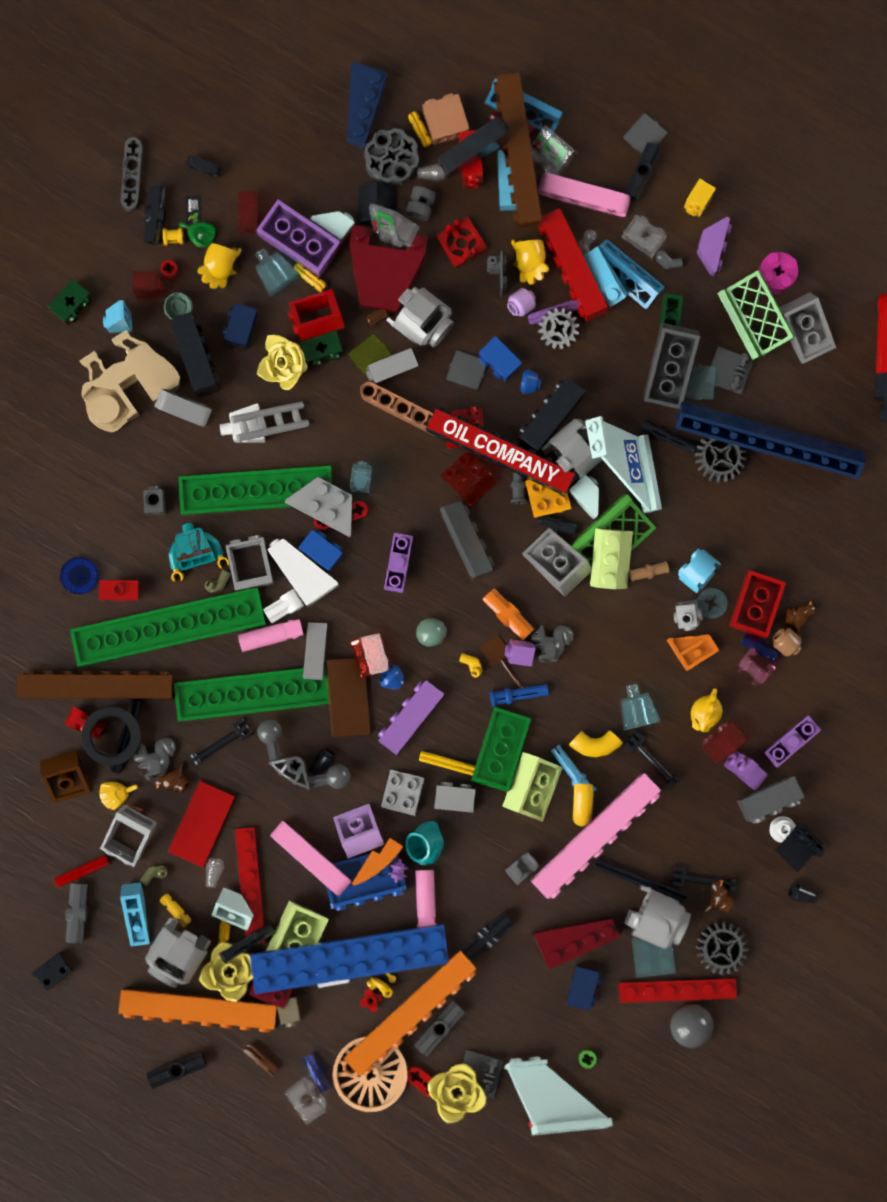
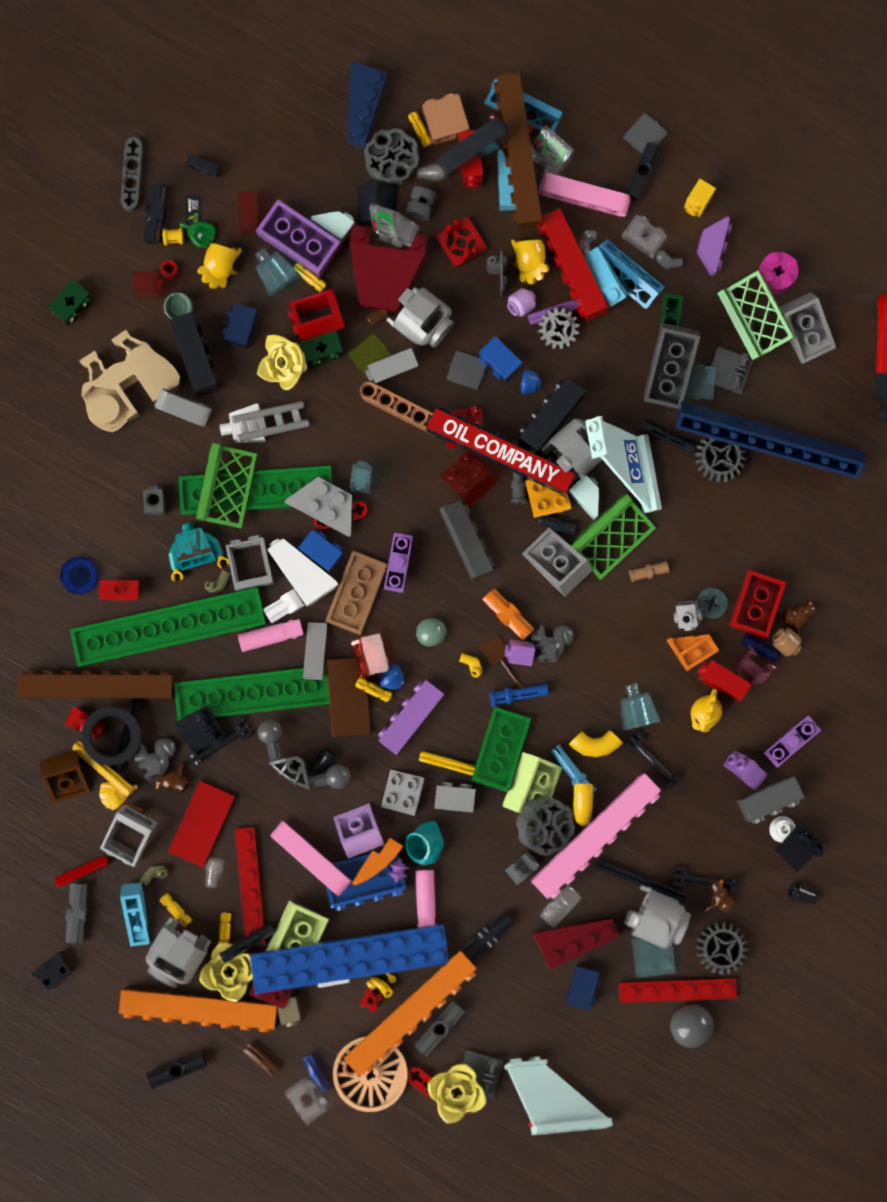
(107, 772): none -> yellow axle
(118, 318): medium azure slope -> none
(200, 729): none -> black hinge
(209, 485): none -> bright green fence
(233, 909): light aqua slope -> none
(356, 592): none -> medium nougat tile
(373, 689): none -> yellow axle
(546, 820): none -> dark grey connector
(560, 906): none -> clear slope
(584, 1064): bright green bush -> none
(611, 559): yellowish green slope -> none
(699, 570): medium azure brick -> none
(723, 680): none -> red window
(723, 743): clear red brick -> none

